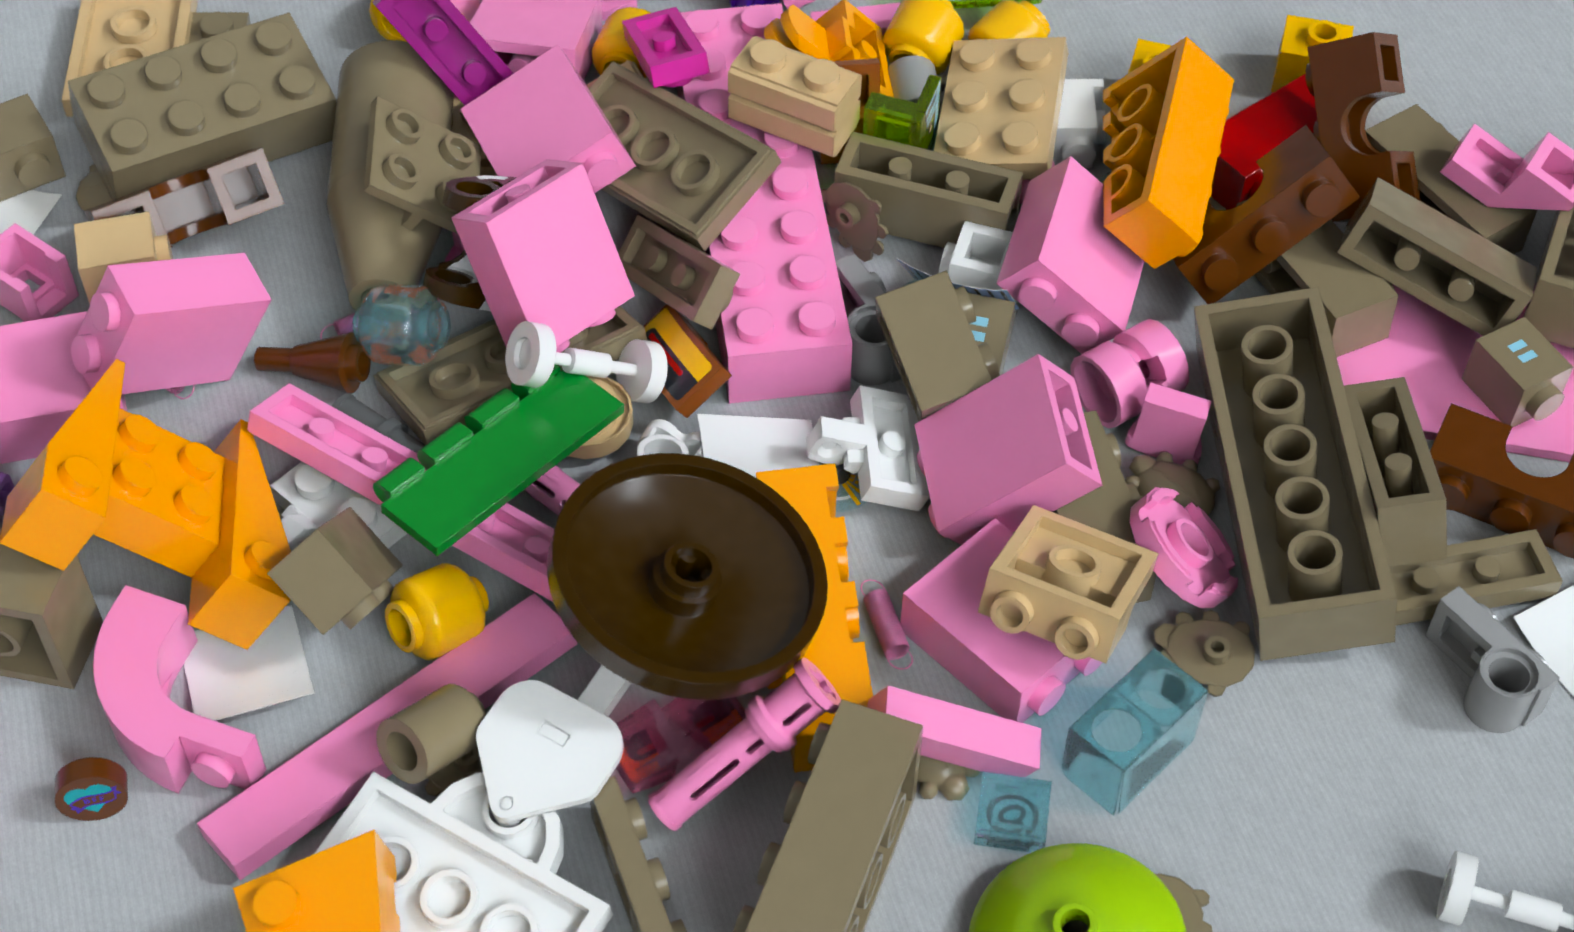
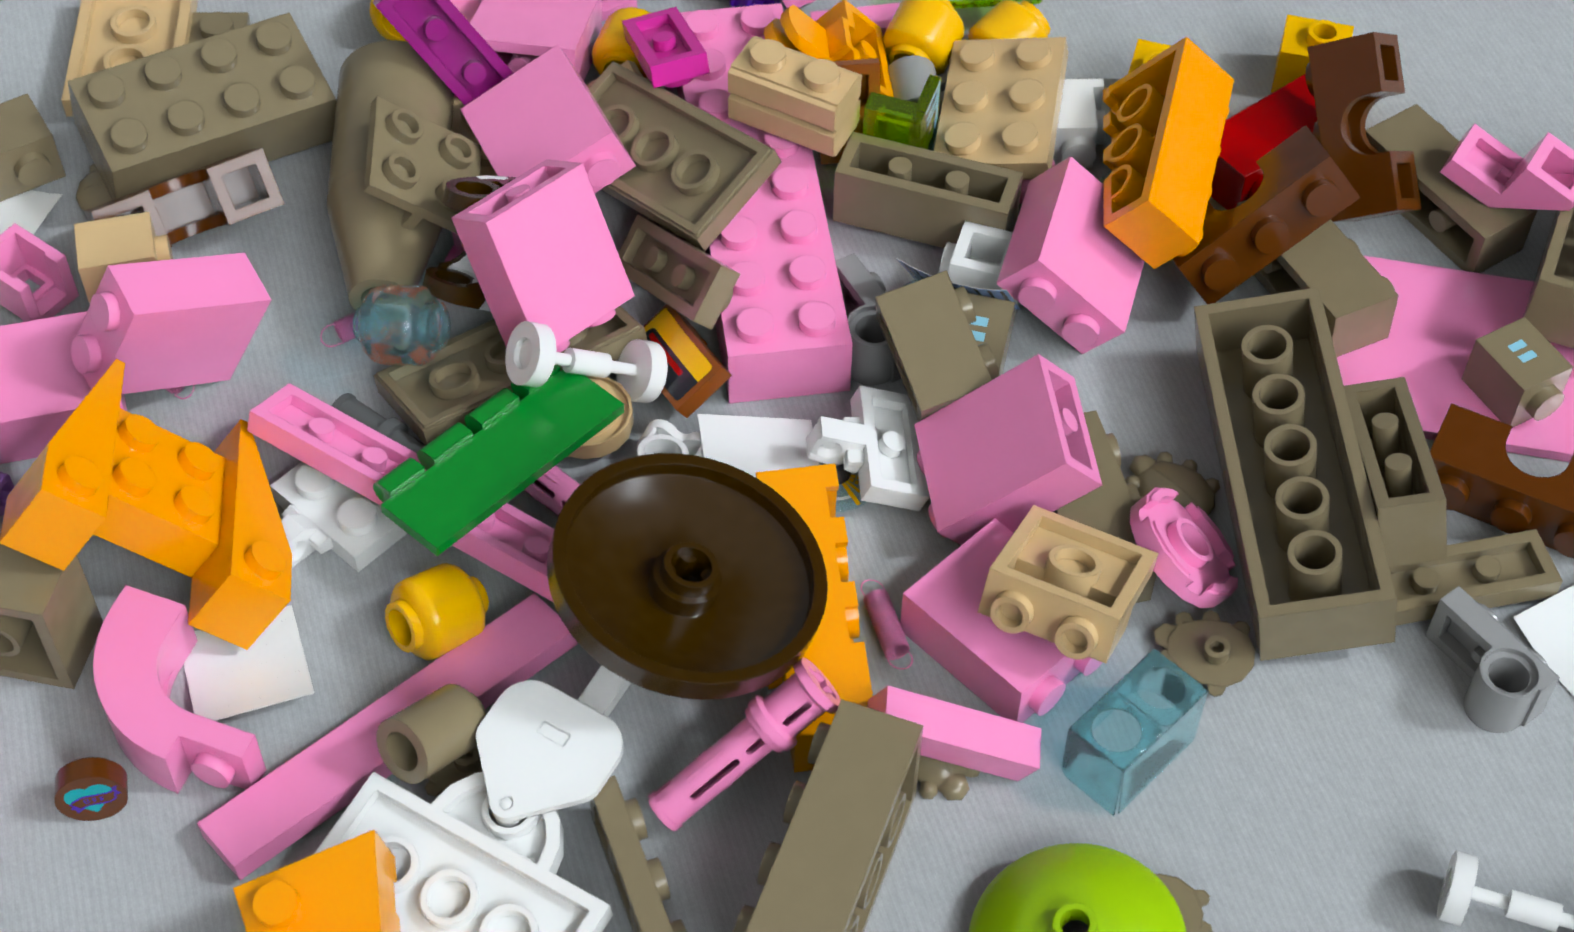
(328, 361): reddish brown cone -> none
(337, 572): dark tan brick -> none
(669, 738): clear pink slope -> none
(855, 218): dark tan piece -> none
(1012, 812): clear light blue tile -> none
(1118, 373): bright pink wheel -> none
(1169, 423): bright pink tile -> none
(1437, 259): dark tan brick -> none

